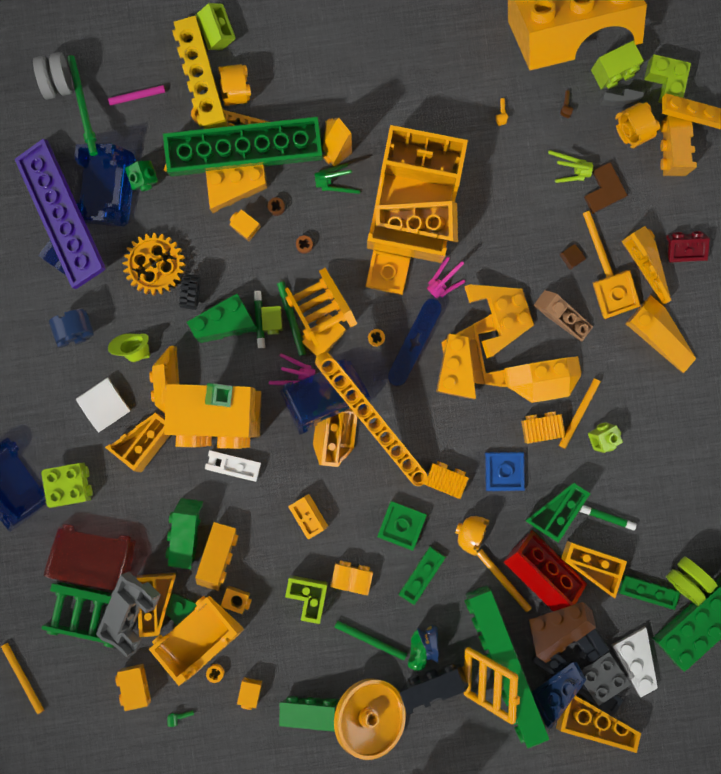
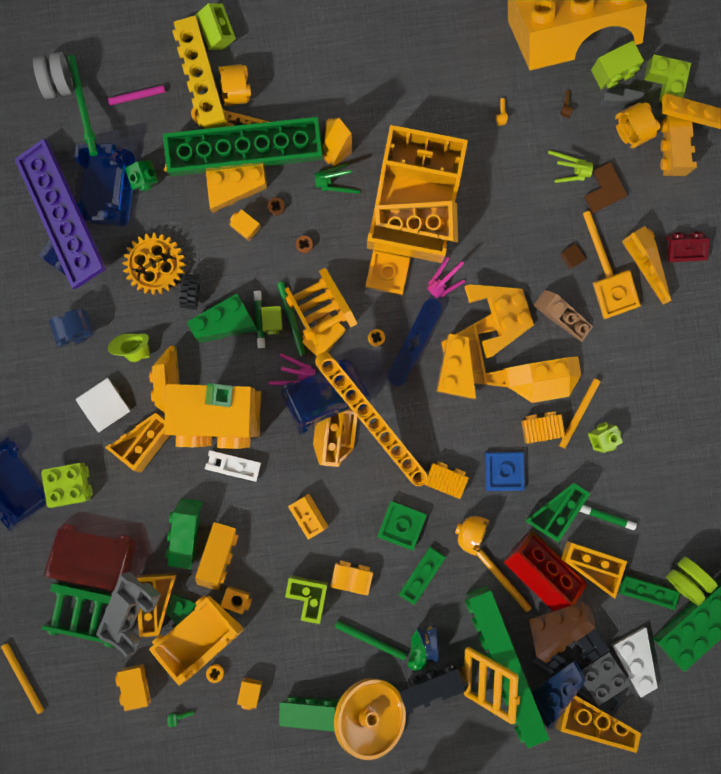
(658, 329): light orange wedge -> none

